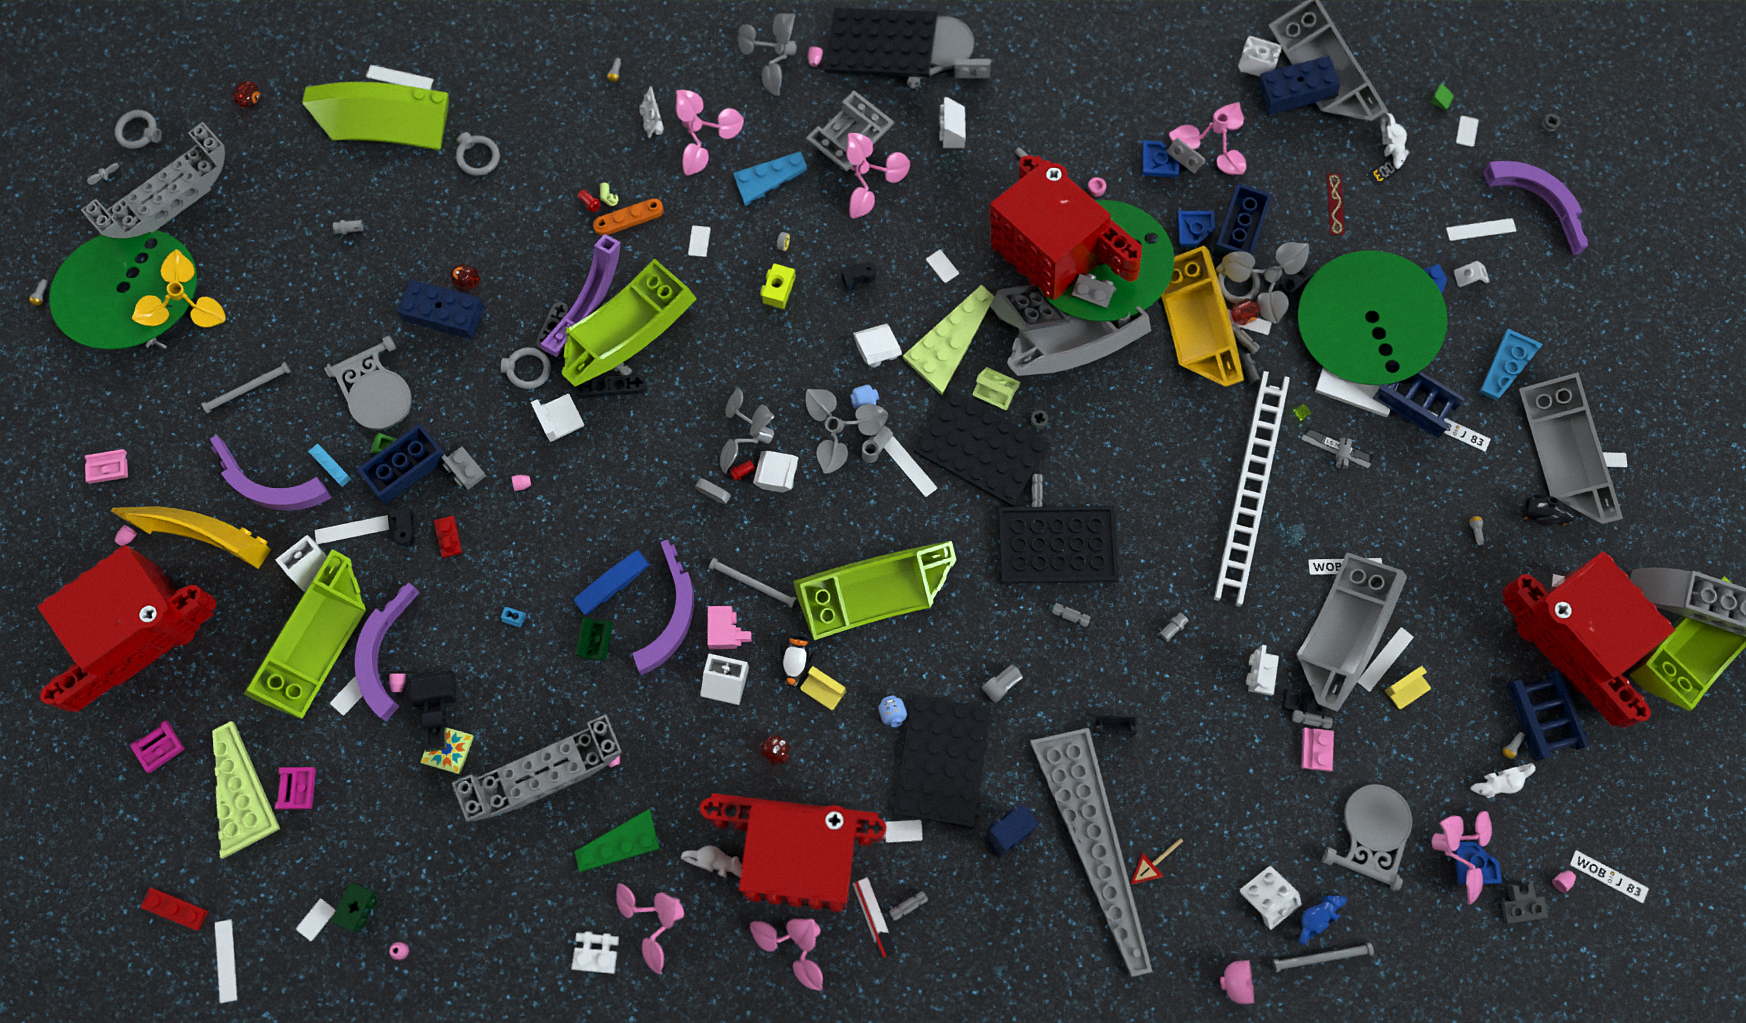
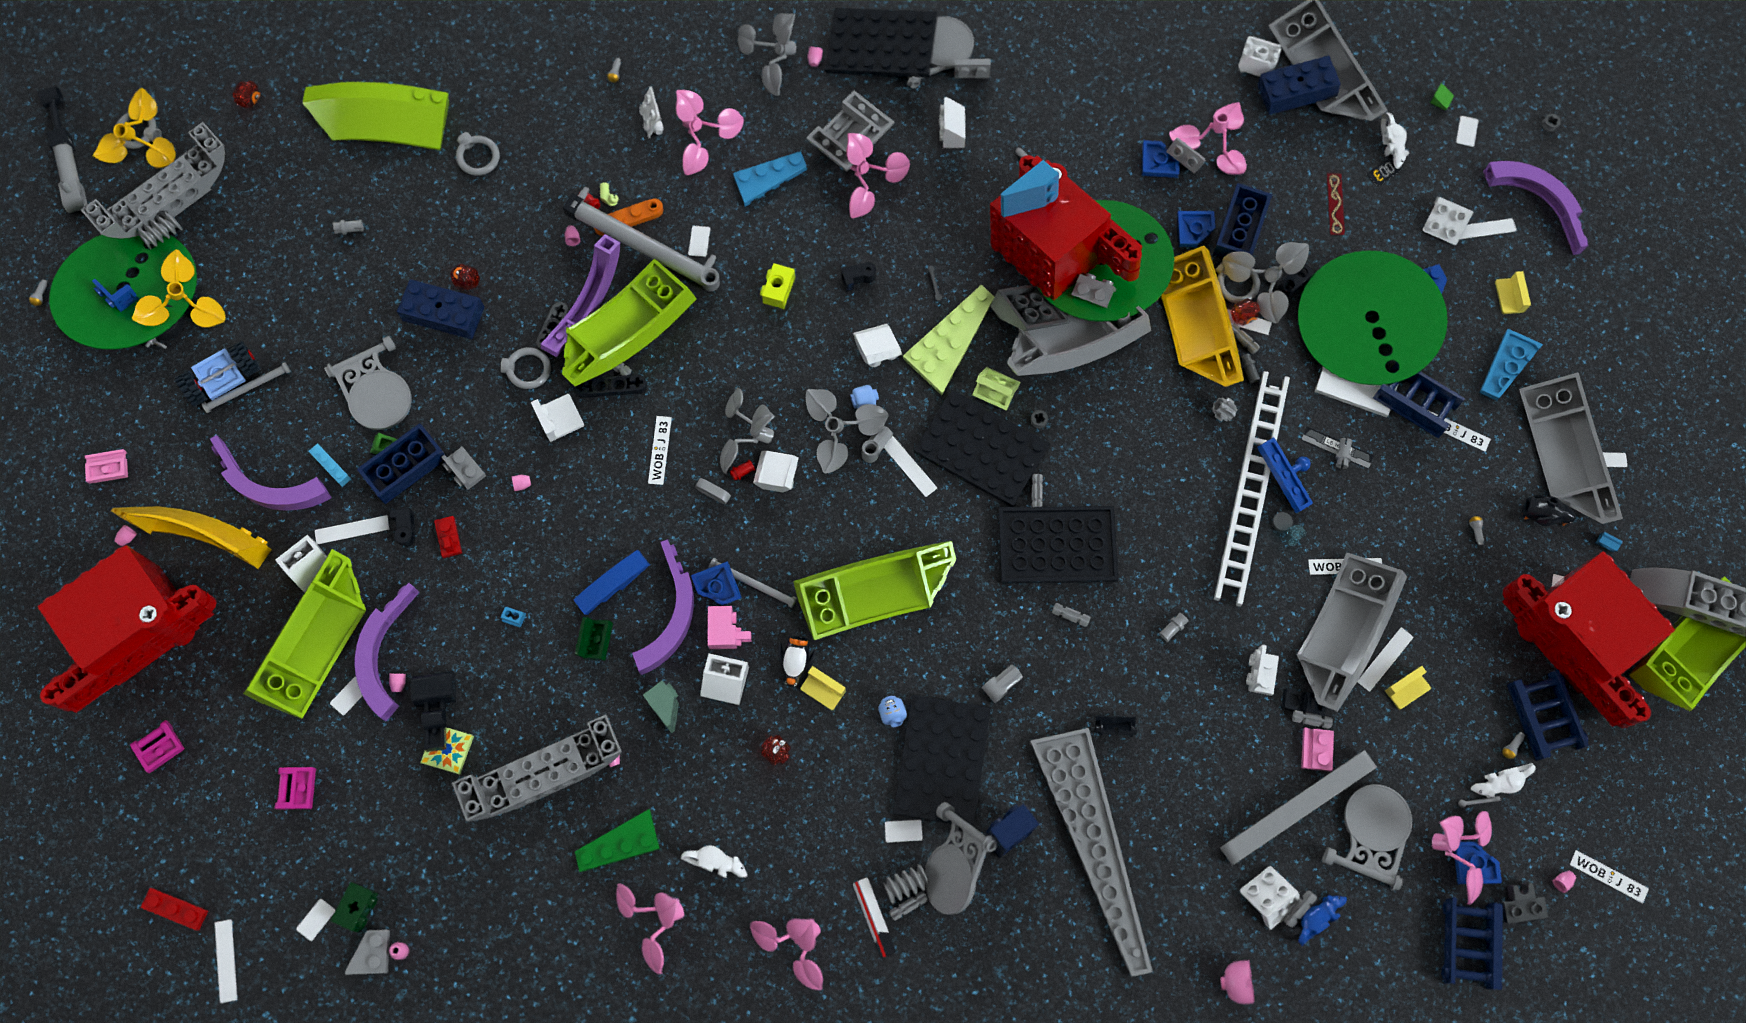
(62, 144): none -> piece
(102, 173): light grey piece -> none
(112, 148): none -> yellow plant
(121, 299): none -> blue bracket
(158, 230): none -> light grey piece
(217, 374): none -> plate
(241, 801): yellowish green wing -> none
(371, 954): none -> light grey wing
(399, 77): white sticker -> none
(572, 236): none -> bright pink hose
(578, 209): none -> light grey piece
(595, 960): white plate -> none
(659, 450): none -> white sticker
(664, 703): none -> sand green slope
(717, 584): none -> blue plate
(783, 241): light grey tile -> none
(795, 848): red piece -> none
(906, 883): none -> light grey piece
(938, 297): none -> dark grey hinge
(942, 266): white sticker -> none
(951, 867): none -> light grey piece
(1031, 191): none -> dark azure slope
(1096, 186): bright pink tile -> none
(1146, 869): piece -> none
(1224, 409): none -> light grey gear
(1282, 521): none -> dark grey tile
(1286, 474): none -> blue plate
(1298, 807): none -> light grey beam
(1300, 908): none -> light grey axle
(1302, 412): clear neon green piece -> none
(1322, 957): light grey bar -> none
(1447, 220): none -> white bracket
(1462, 803): none -> light grey hinge
(1471, 273): white bracket -> none
(1492, 935): none -> dark blue fence
(1513, 294): none -> light yellow panel
(1609, 542): none -> dark azure piece

